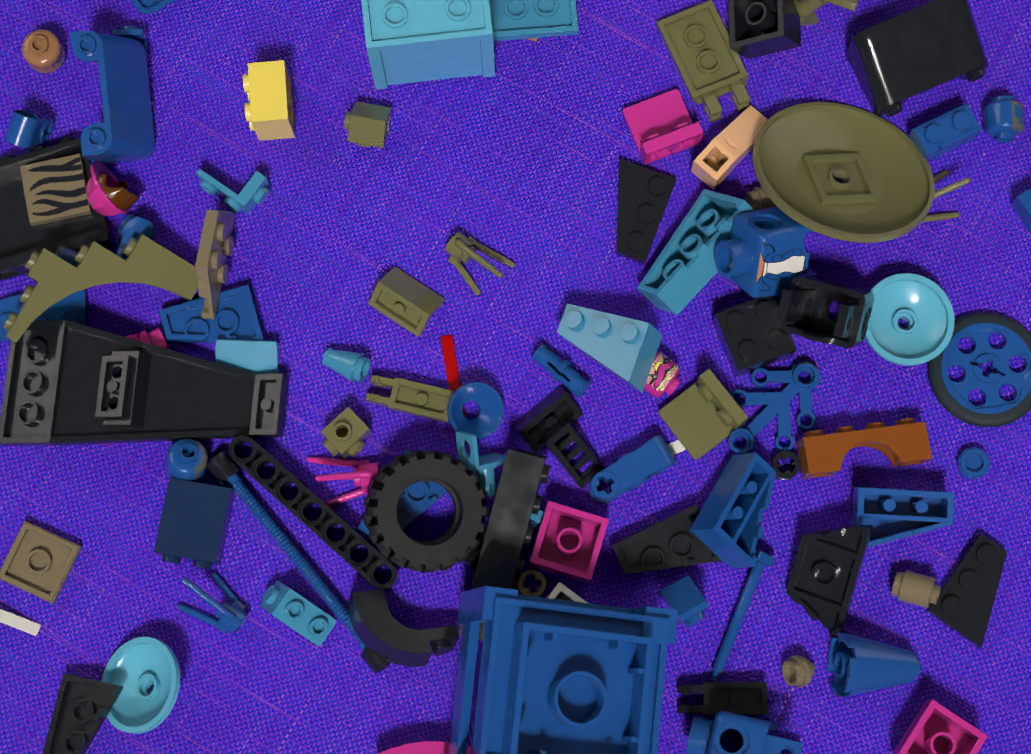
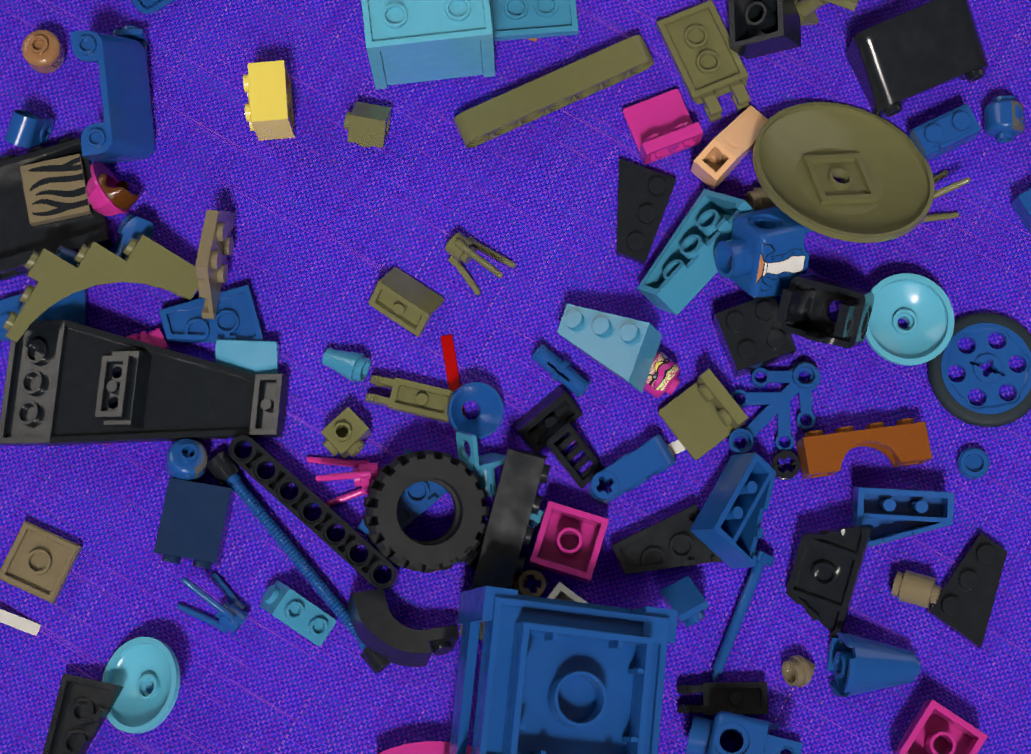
(253, 192): dark azure bracket -> none
(553, 91): none -> olive beam

